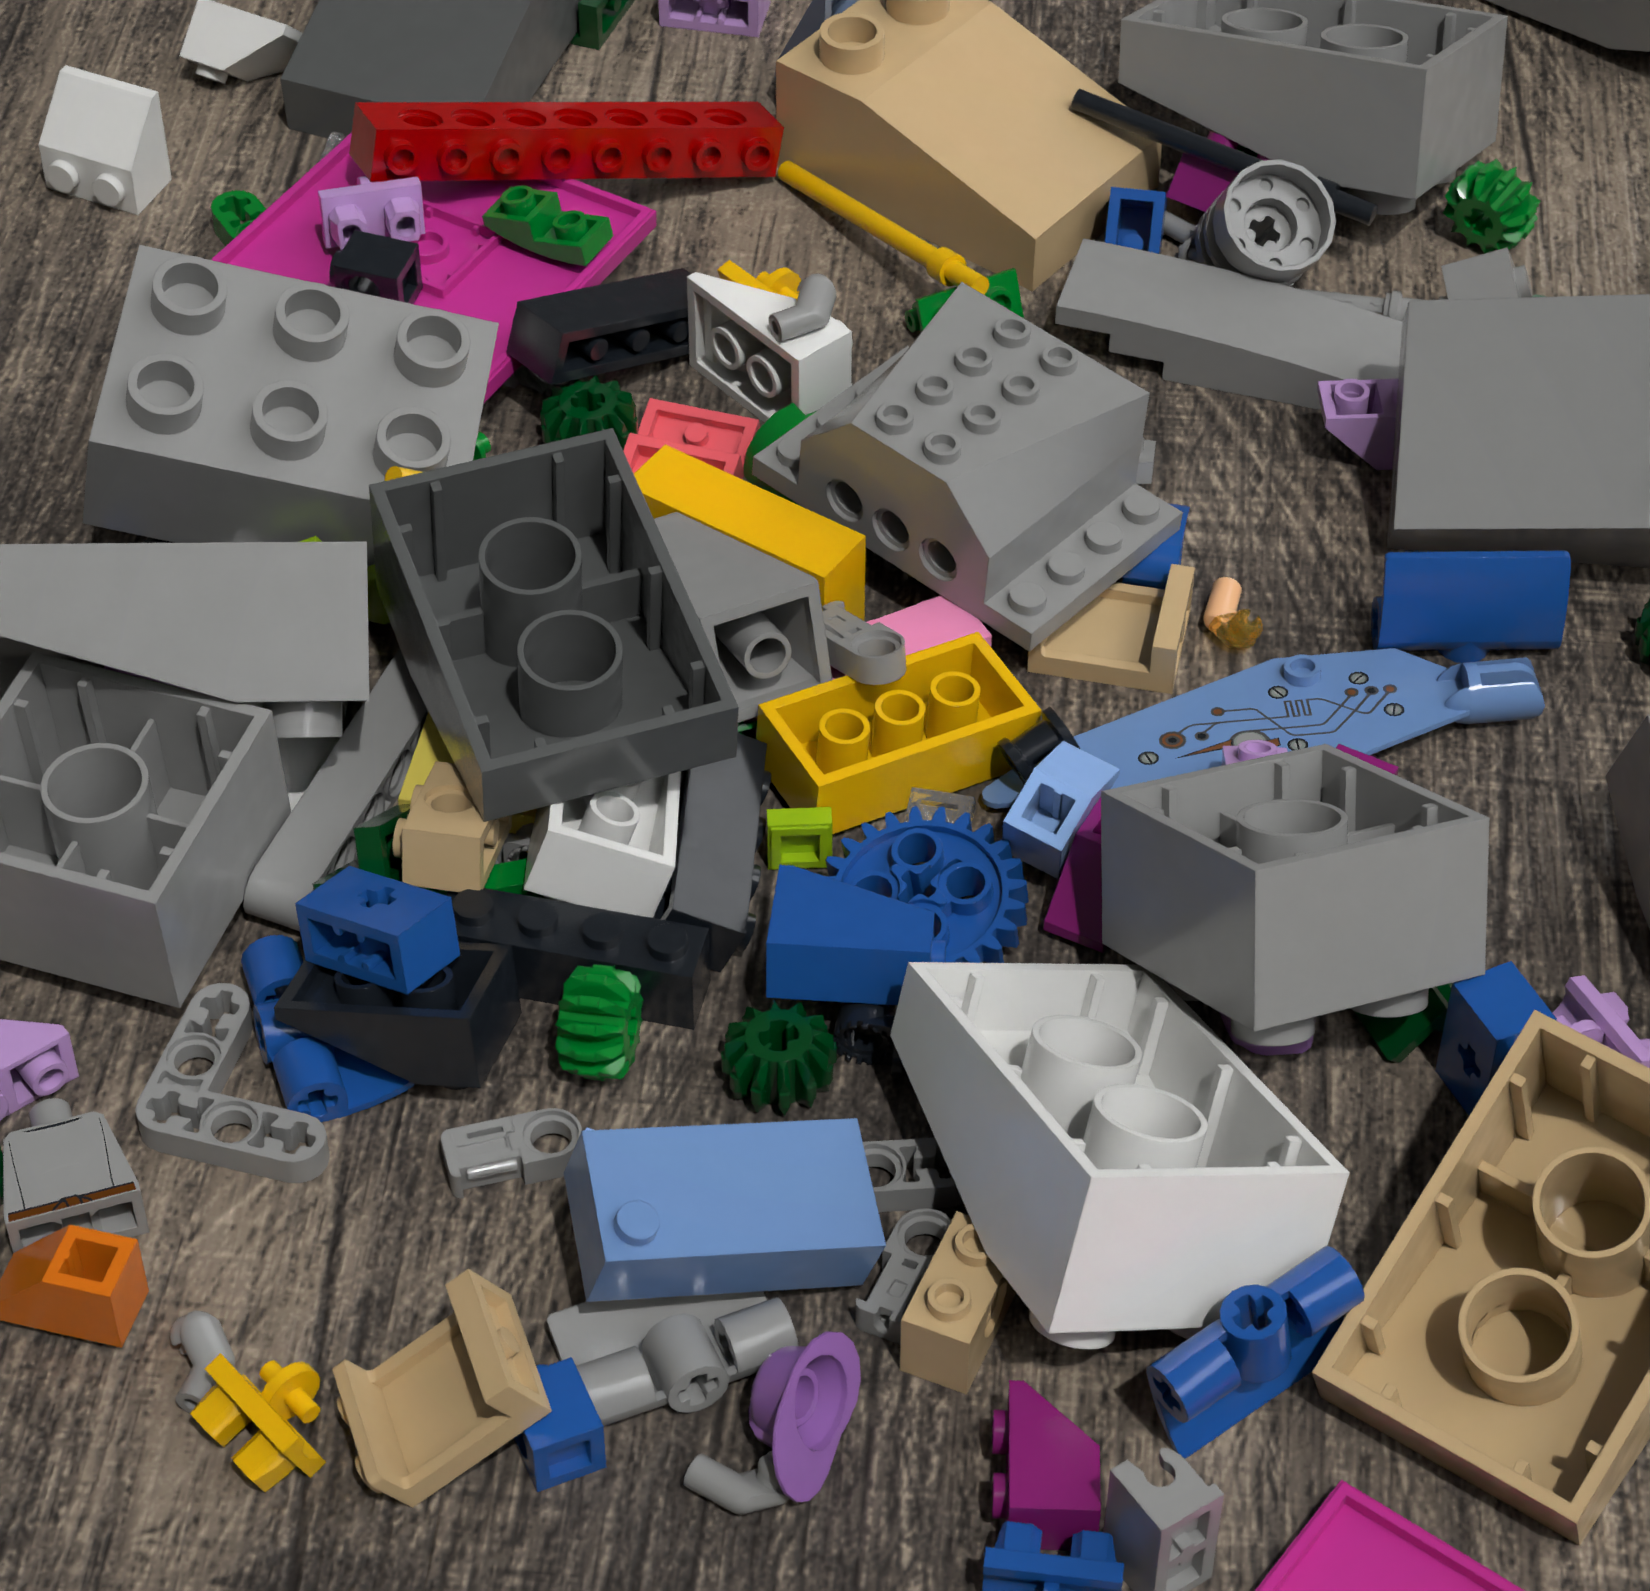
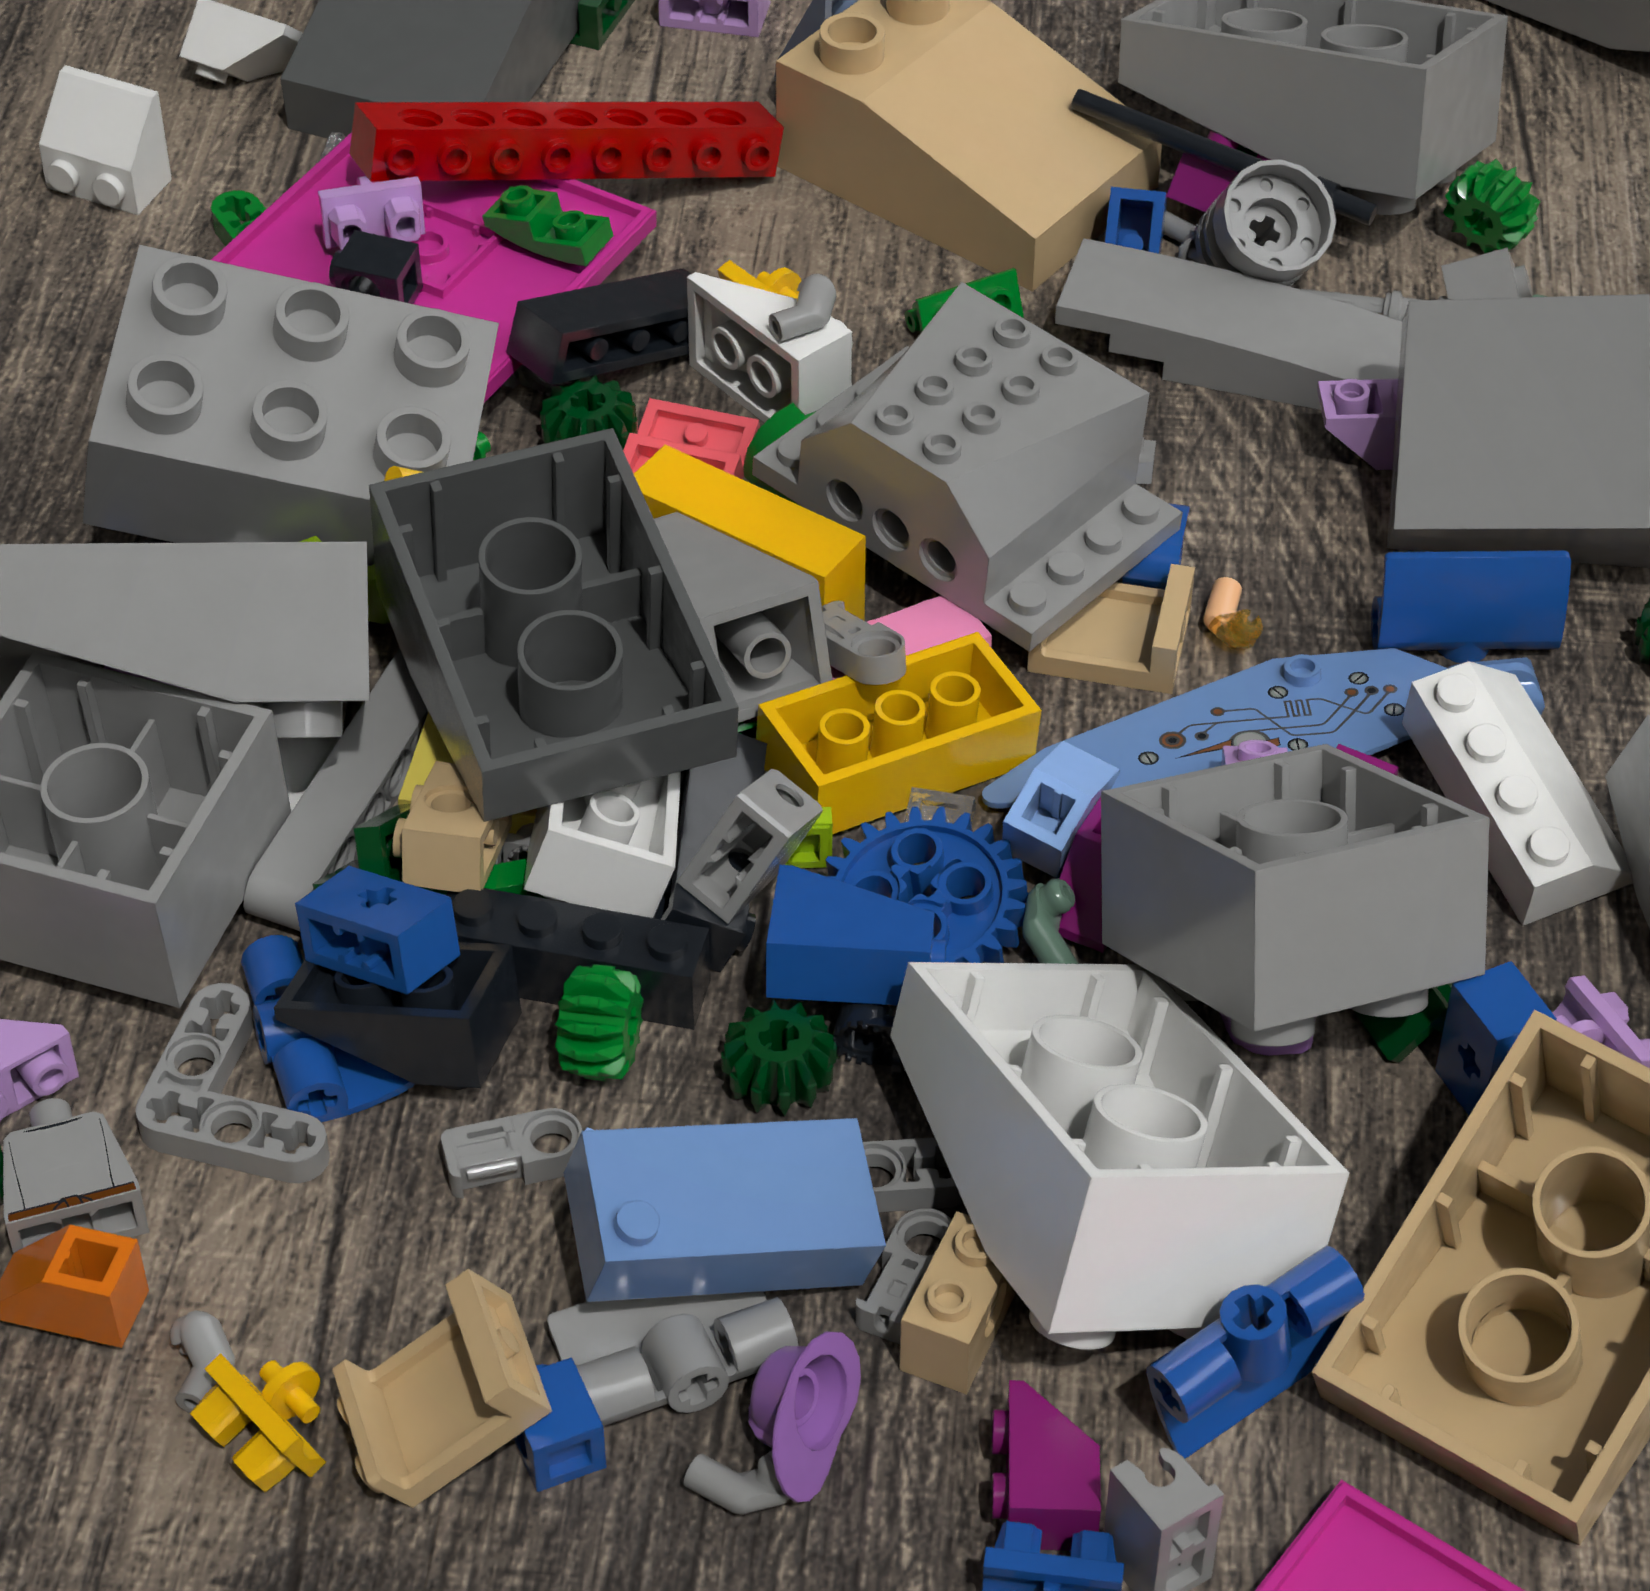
(763, 823): none -> light grey torso
(940, 262): yellow bar -> none
(1035, 744): black bush -> none
(1042, 921): none -> sand green arm
(1504, 763): none -> white slope

